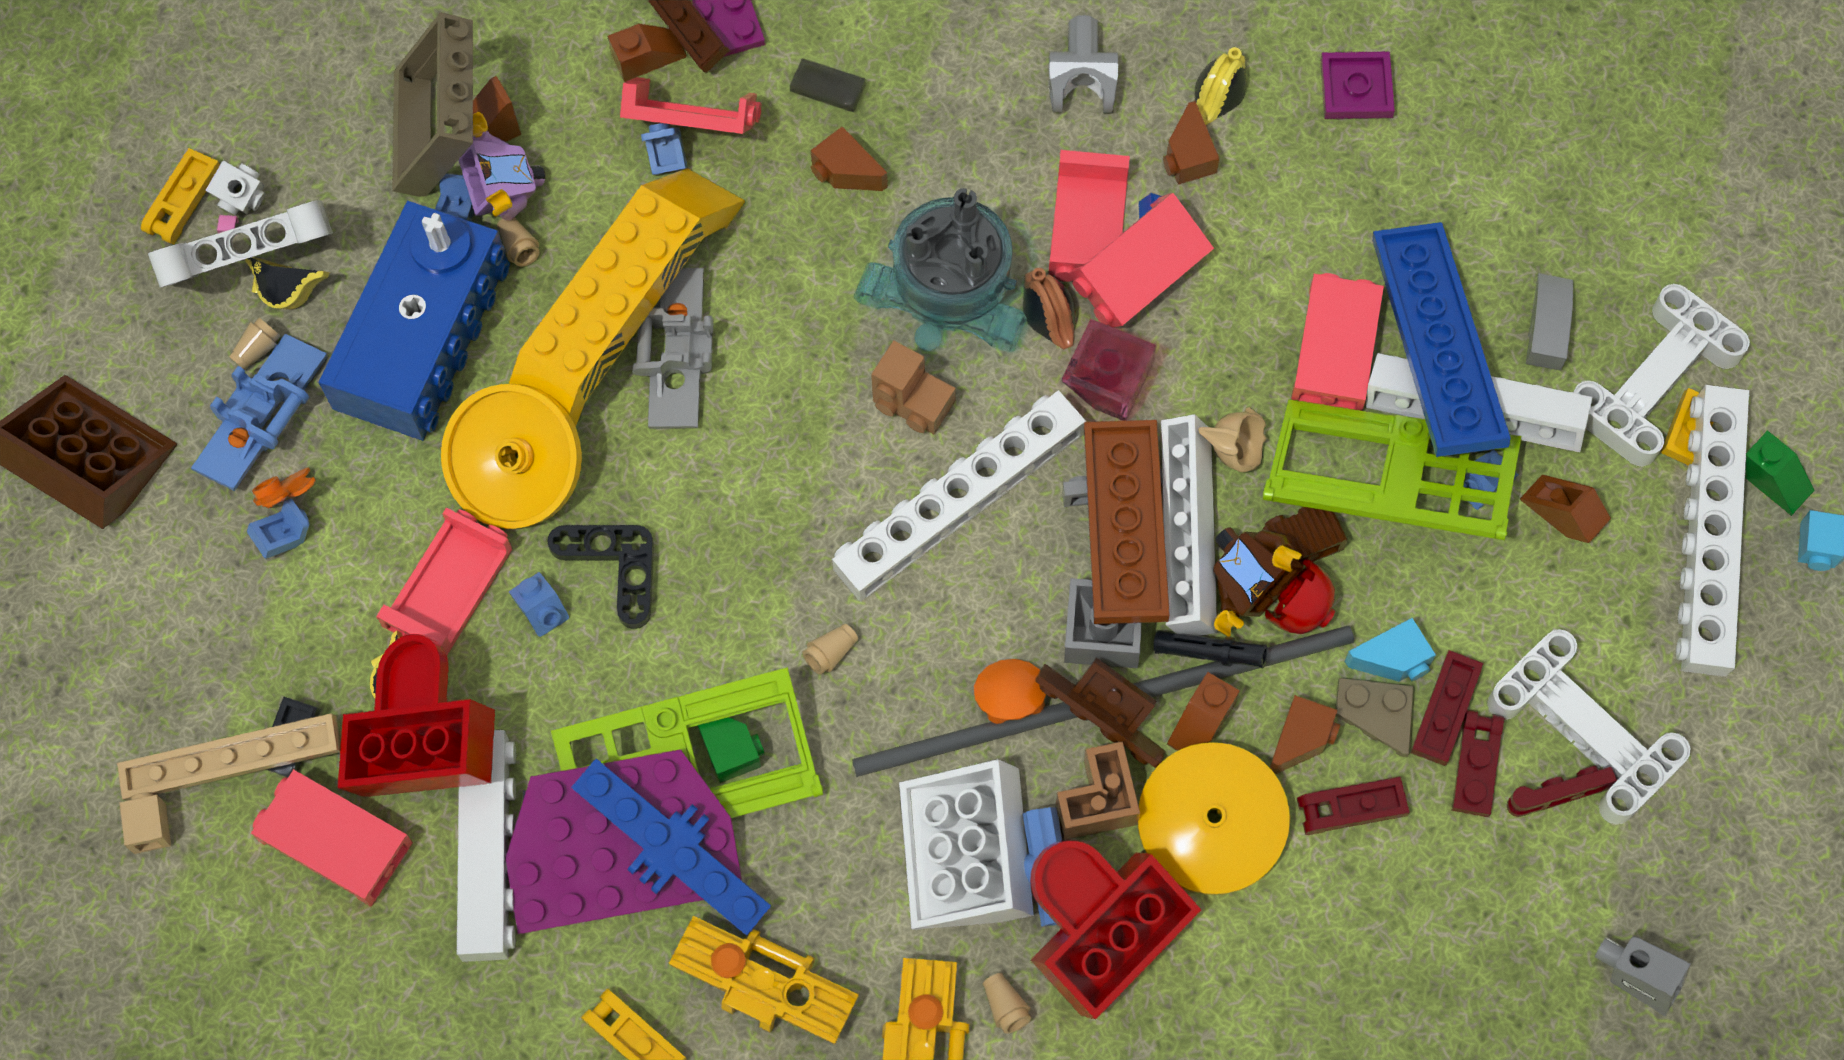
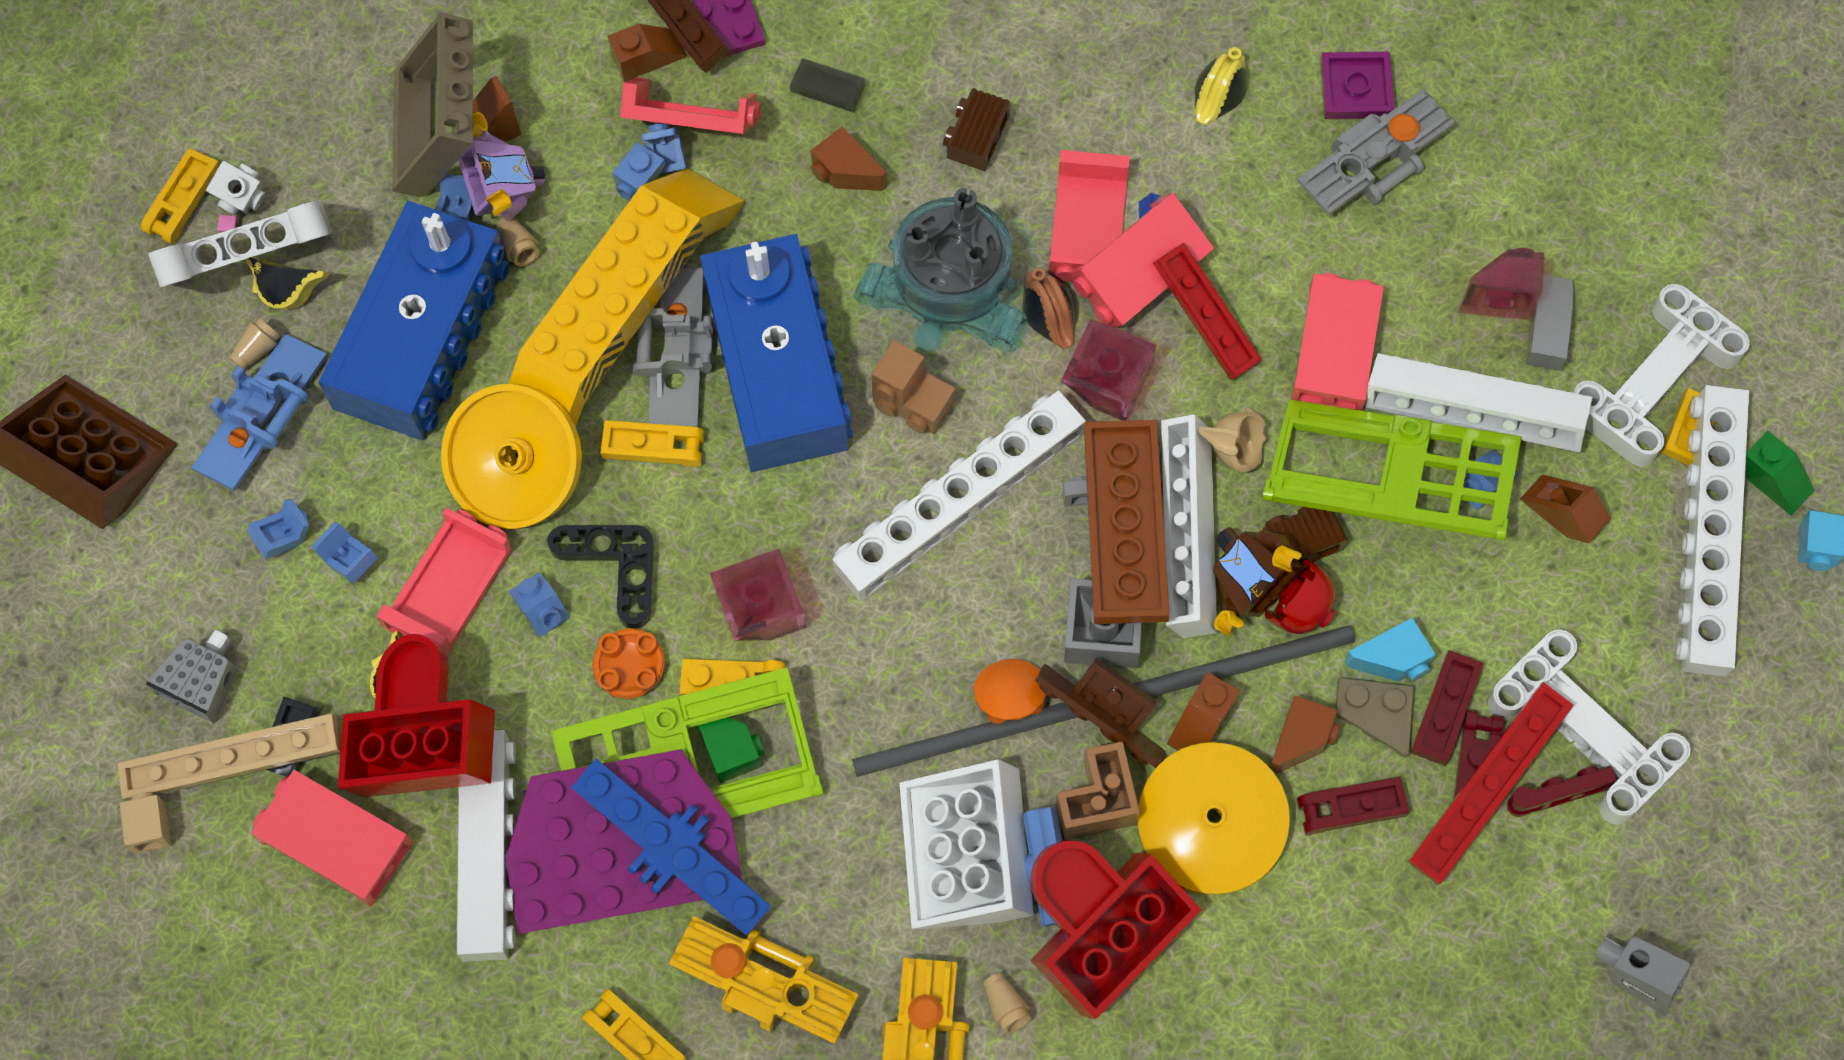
(196, 676): none -> light grey torso
(273, 491): orange plate -> none
(344, 553): none -> medium blue bracket
(628, 663): none -> orange dish
(636, 169): none -> medium blue bracket
(651, 443): none -> yellow plate
(704, 674): none -> yellow plate
(758, 598): none -> clear pink slope
(777, 352): none -> blue piece
(827, 650): tan cone -> none
(977, 129): none -> reddish brown brick
(1083, 65): light grey connector -> none
(1190, 148): dark orange slope -> none
(1207, 311): none -> red tile
(1224, 651): black pin -> none
(1370, 142): none -> light grey piece
(1440, 340): blue plate -> none
(1490, 783): none -> red plate
(1506, 286): none -> clear pink slope

